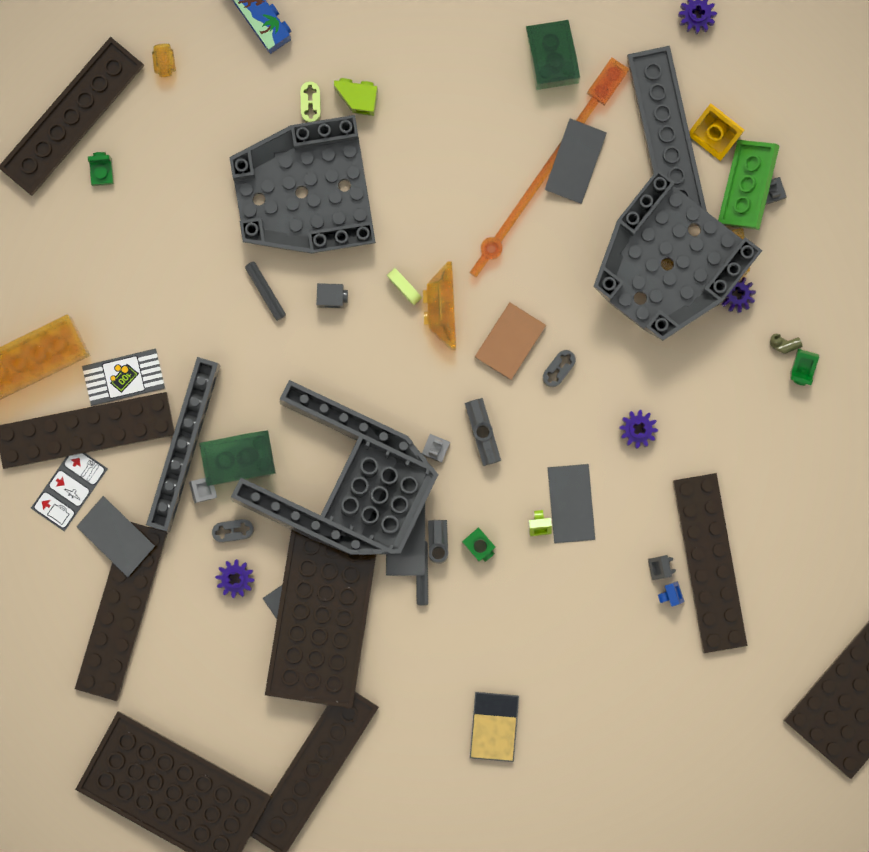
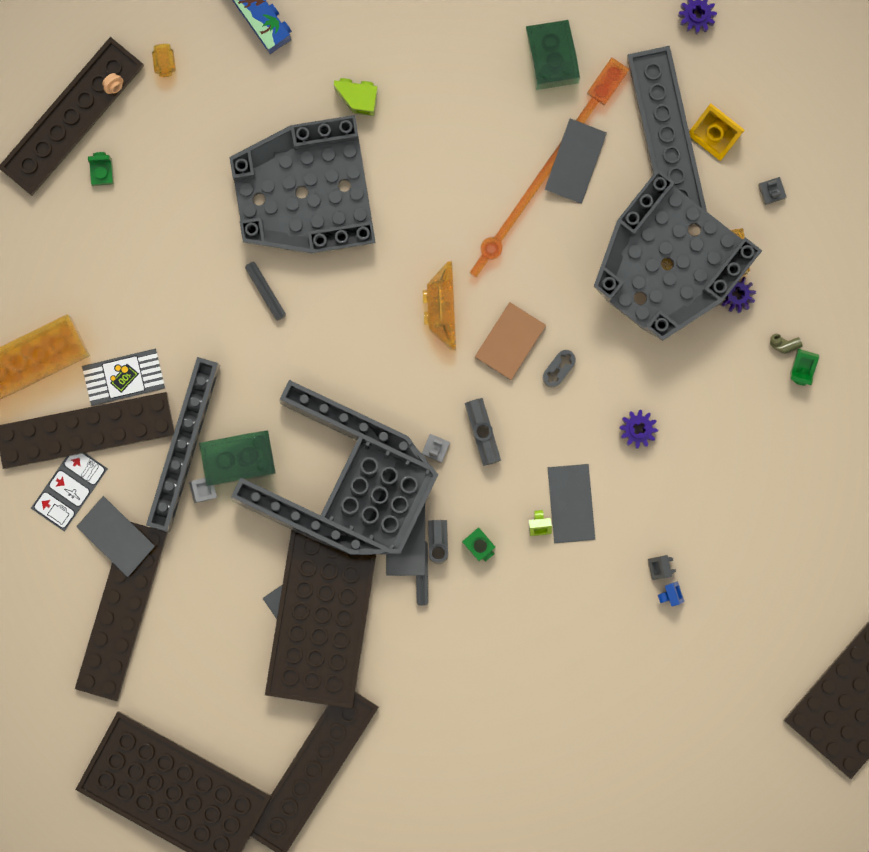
(112, 83): none -> light nougat plate
(234, 535): dark grey beam -> none
(236, 587): dark purple gear -> none
(305, 102): yellowish green beam -> none
(331, 295): dark grey brick -> none
(404, 286): yellowish green beam -> none
(494, 726): pearl gold tile -> none
(710, 563): dark brown plate -> none
(748, 184): bright green plate -> none

